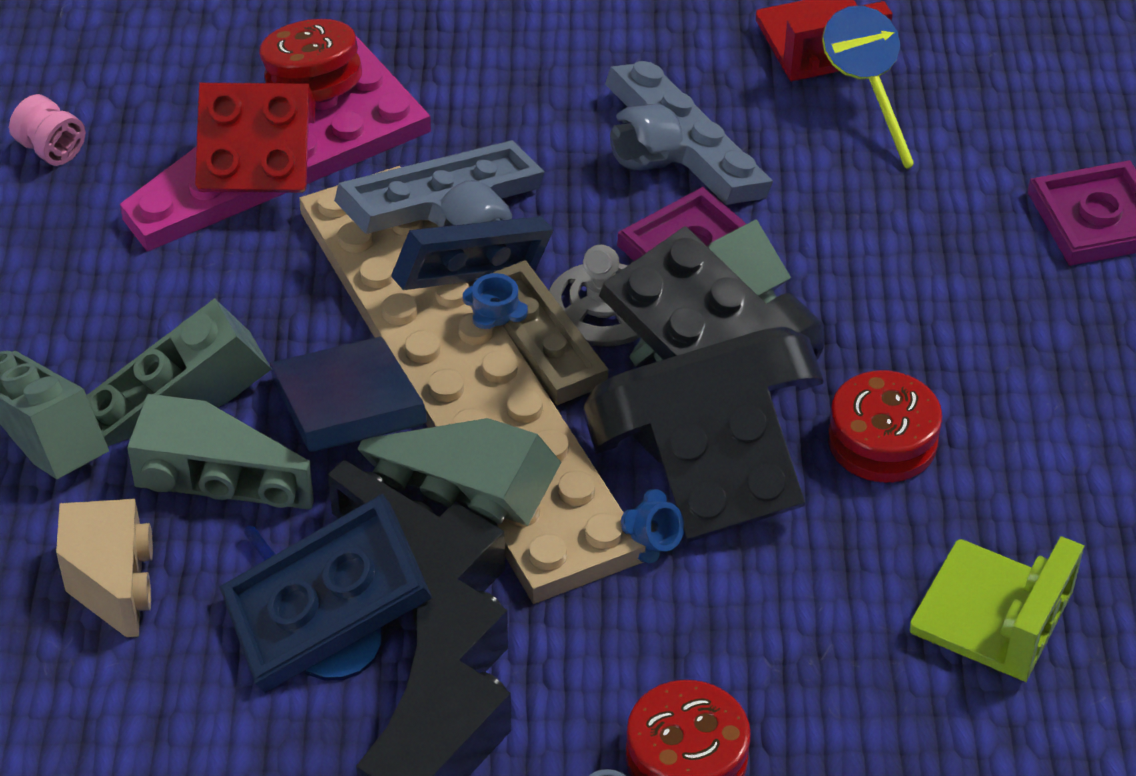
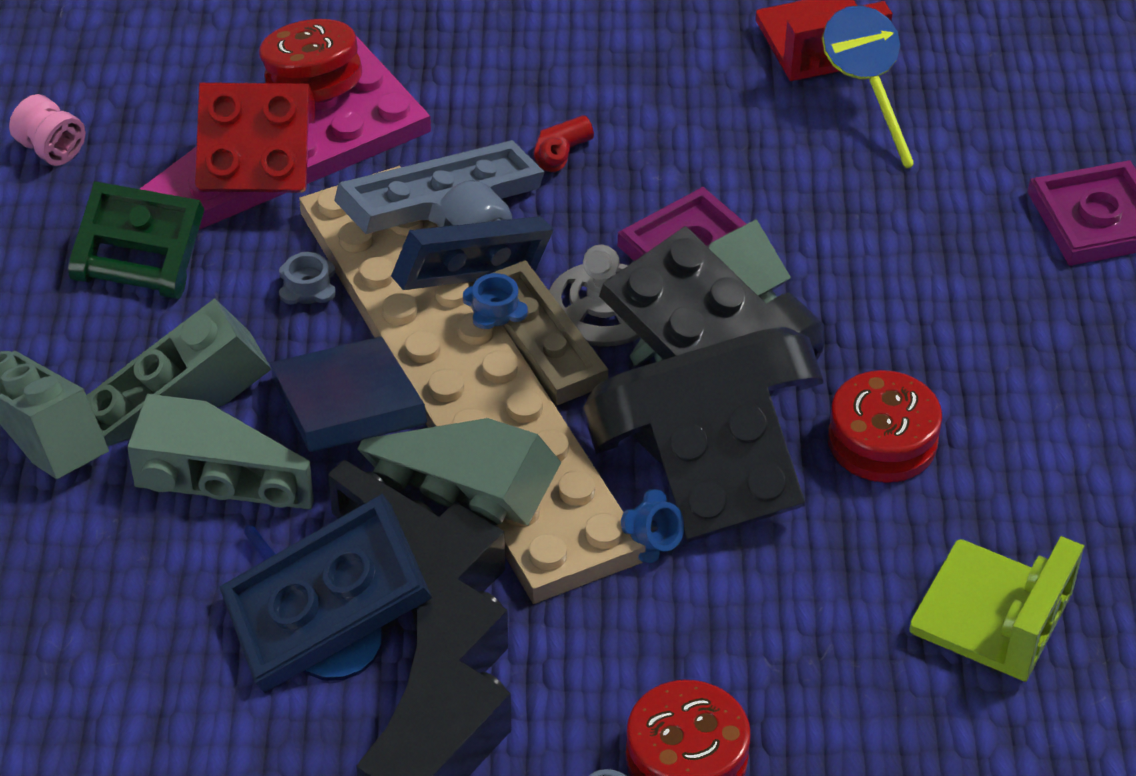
(102, 560): tan slope -> none
(138, 222): none -> dark green plate
(307, 279): none -> sand blue plate
(555, 142): none -> red arm
(671, 128): sand blue plate -> none

